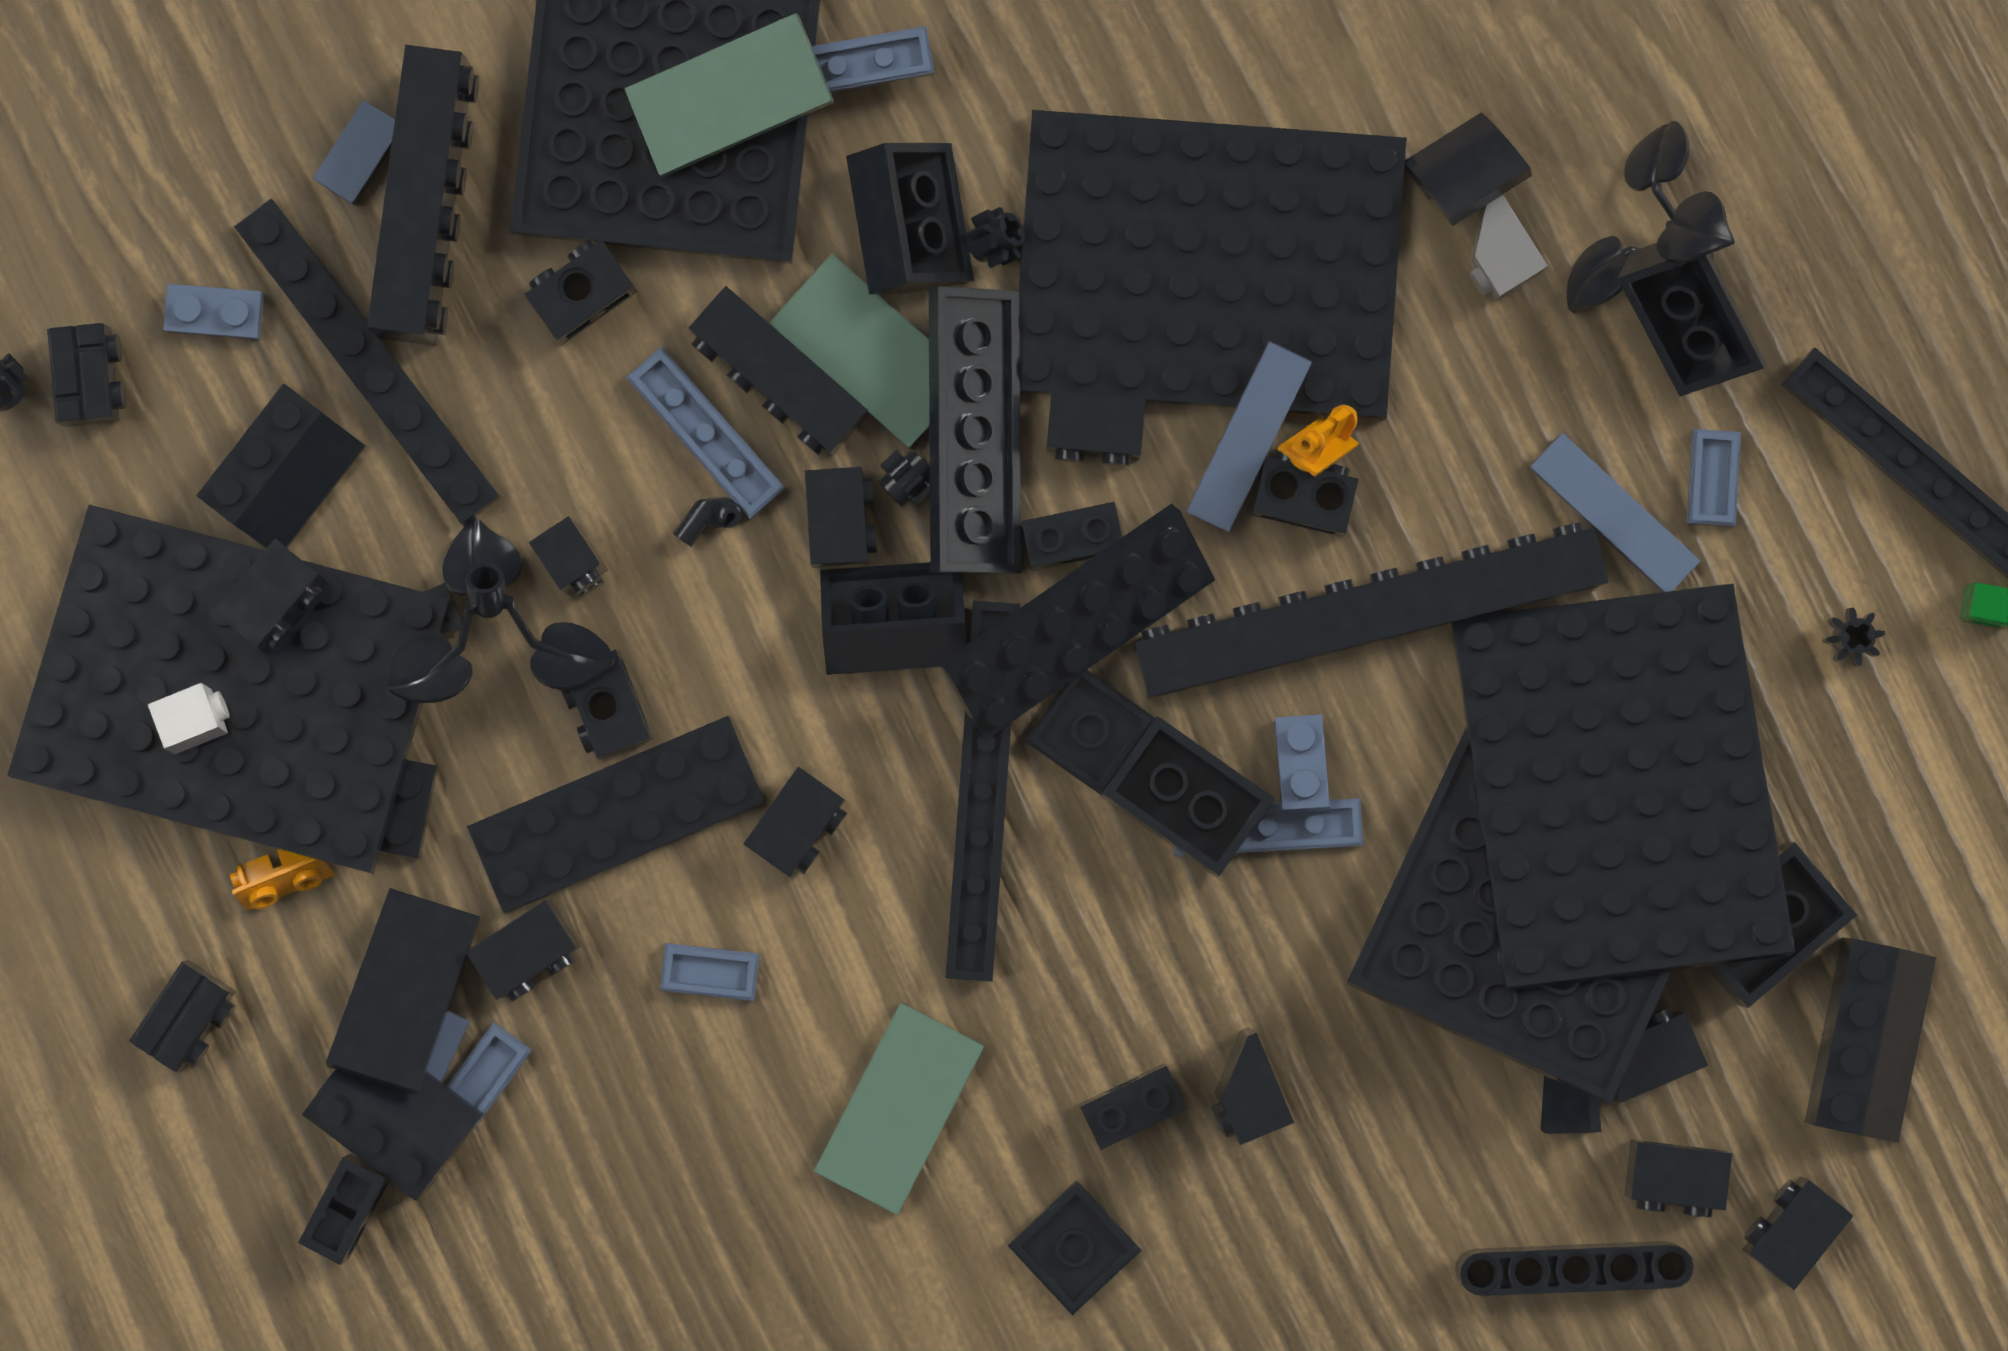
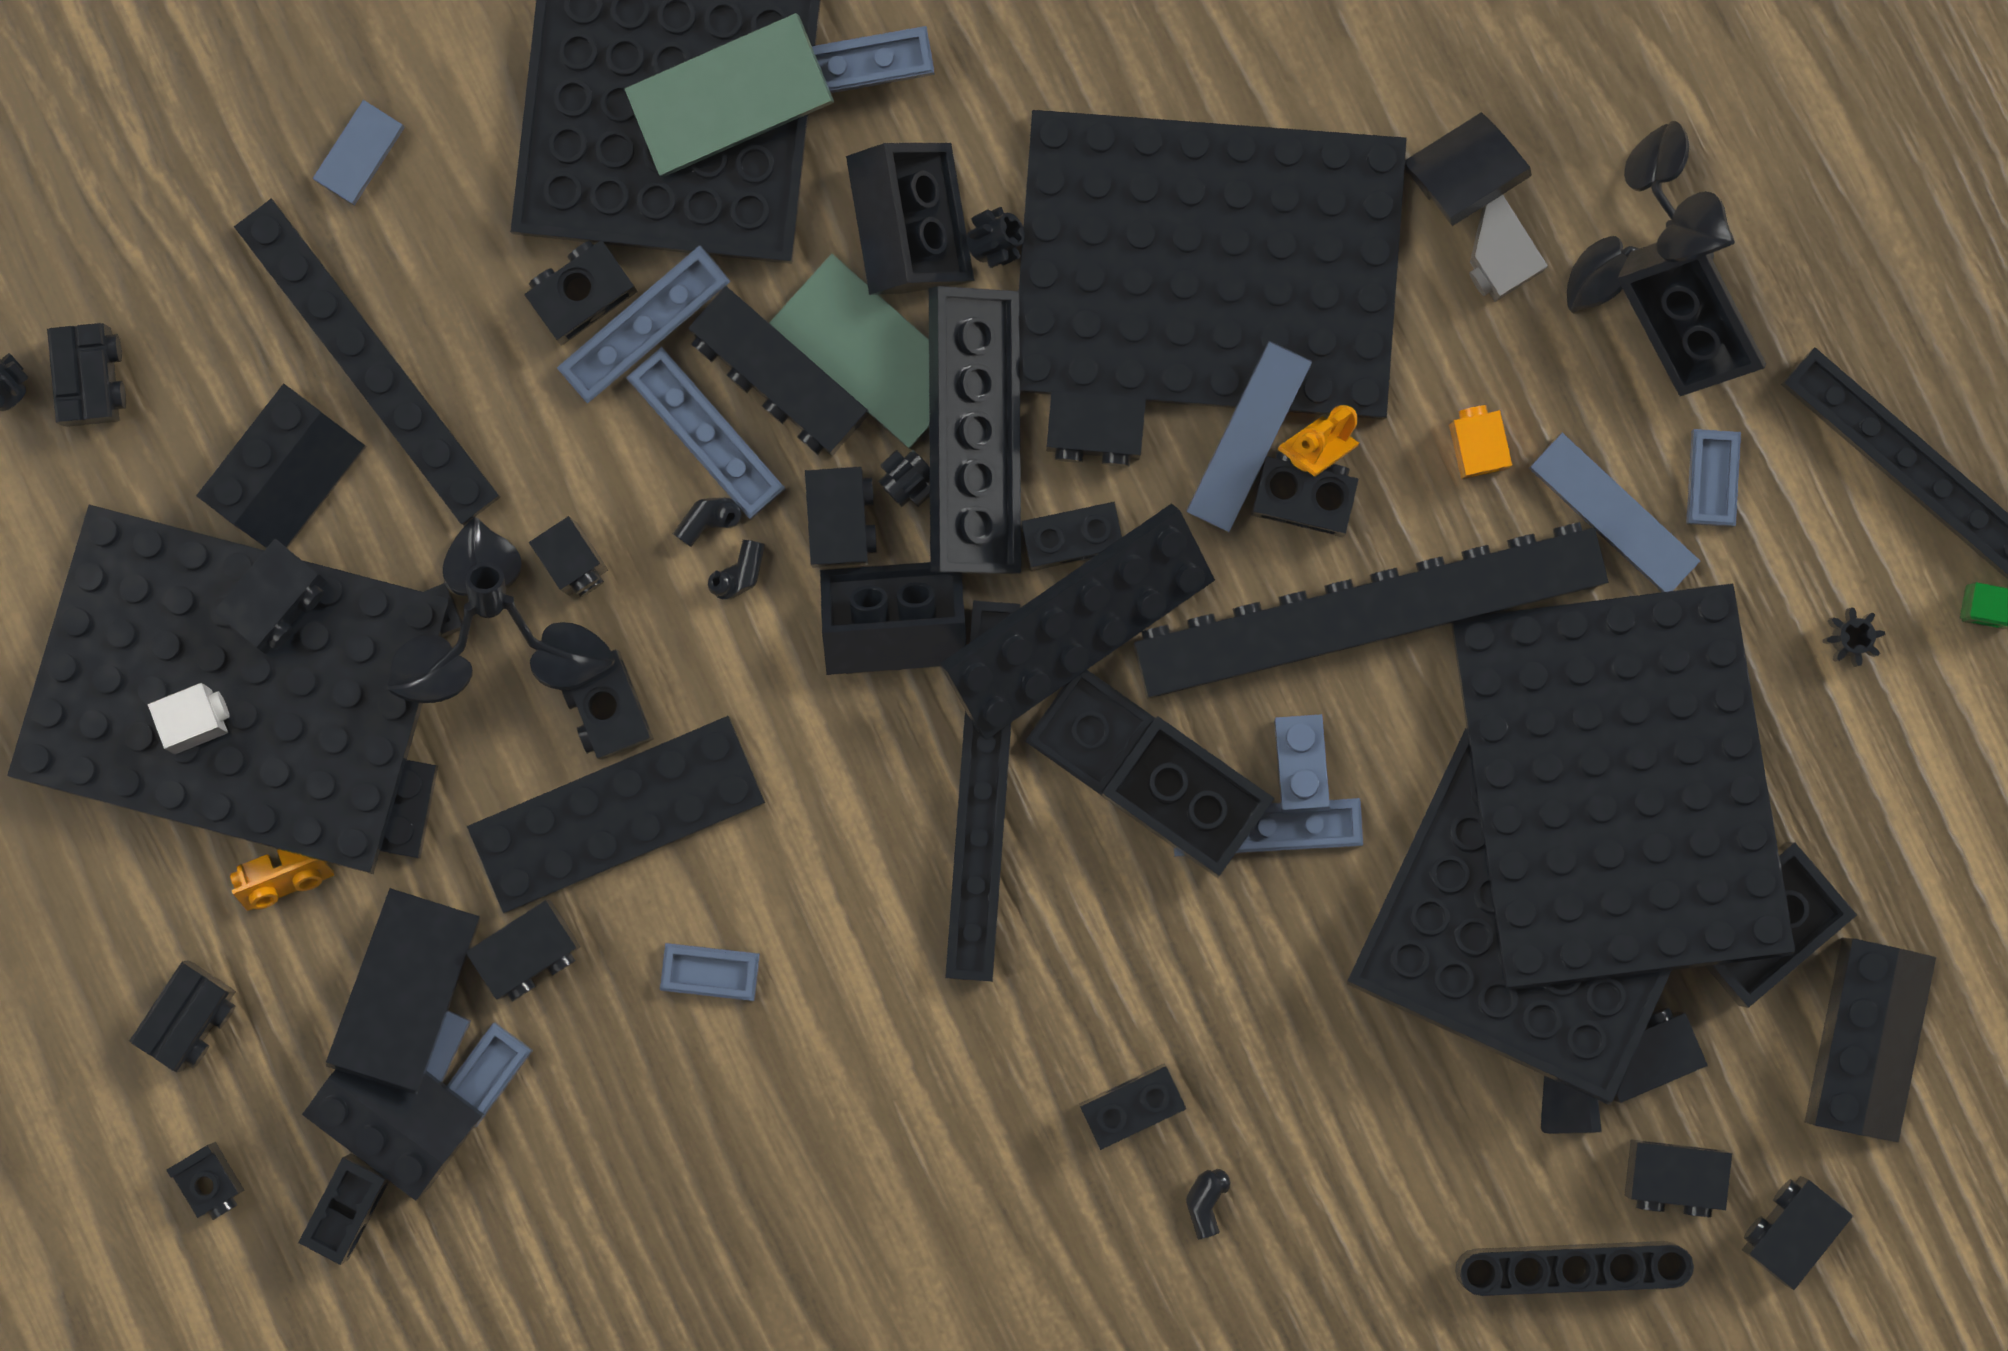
(212, 1164): none -> black brick
(213, 312): sand blue plate -> none
(422, 196): black brick -> none
(643, 324): none -> sand blue tile
(740, 576): none -> black arm
(796, 822): black brick -> none
(899, 1108): sand green tile -> none
(1074, 1247): black tile -> none
(1202, 1199): none -> black arm
(1249, 1093): black slope -> none
(1480, 442): none -> light orange brick

